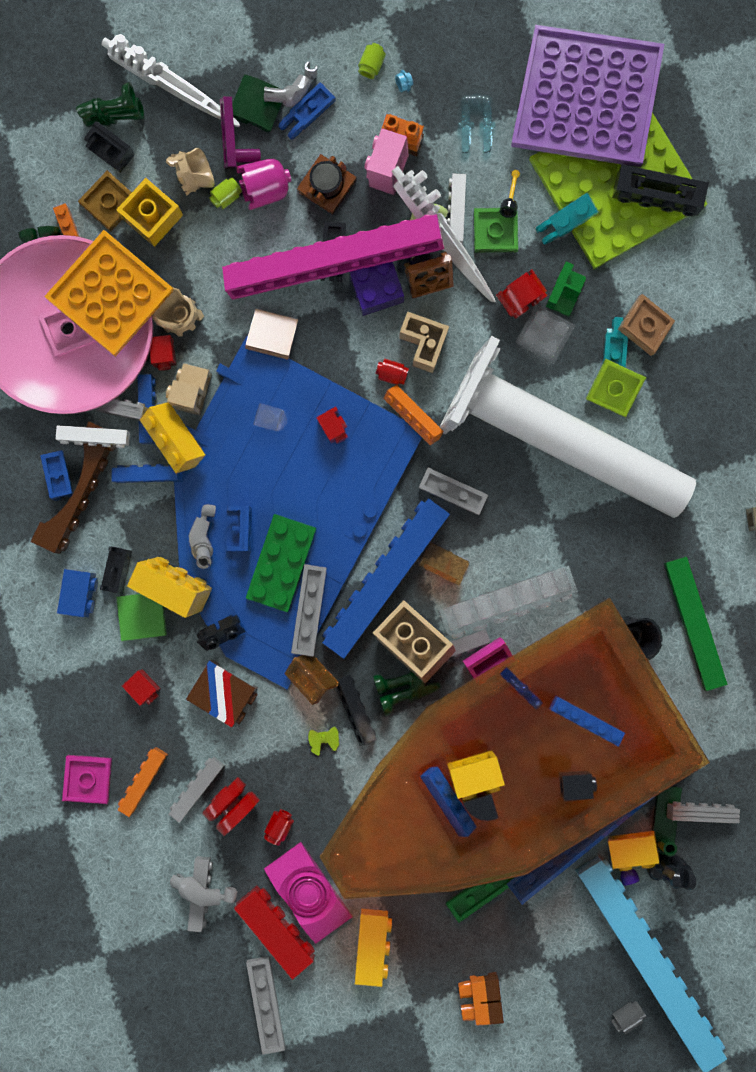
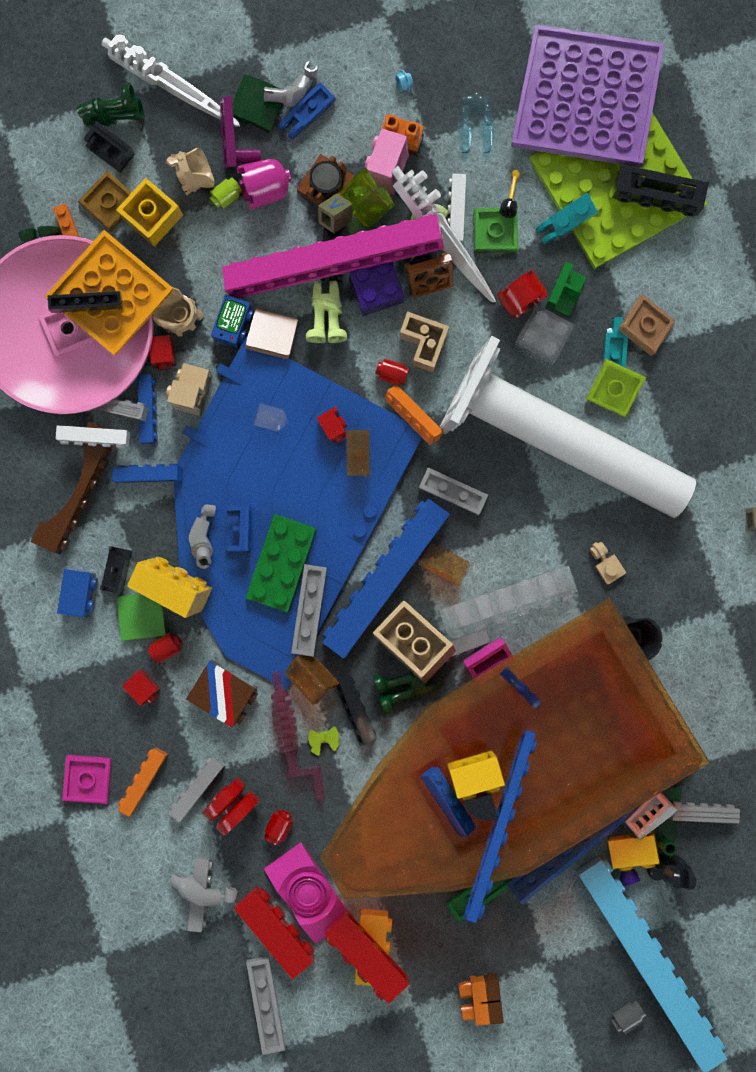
(56, 475): blue hinge -> none
(85, 302): none -> black piece
(165, 647): none -> red brick
(172, 437): yellow brick -> none
(211, 638): black hinge -> none
(232, 321): none -> brick
(288, 739): none -> clear pink piece
(326, 302): none -> yellowish green piece
(335, 213): none -> olive brick
(358, 453): none -> clear orange panel
(366, 956): none -> red brick
(368, 200): none -> clear neon green slope
(371, 60): lime brick -> none
(498, 836): none -> blue plate
(577, 785): black brick -> none
(587, 721): blue piece -> none
(610, 567): none -> tan plate
(655, 820): none -> slope
(695, 624): green tile -> none

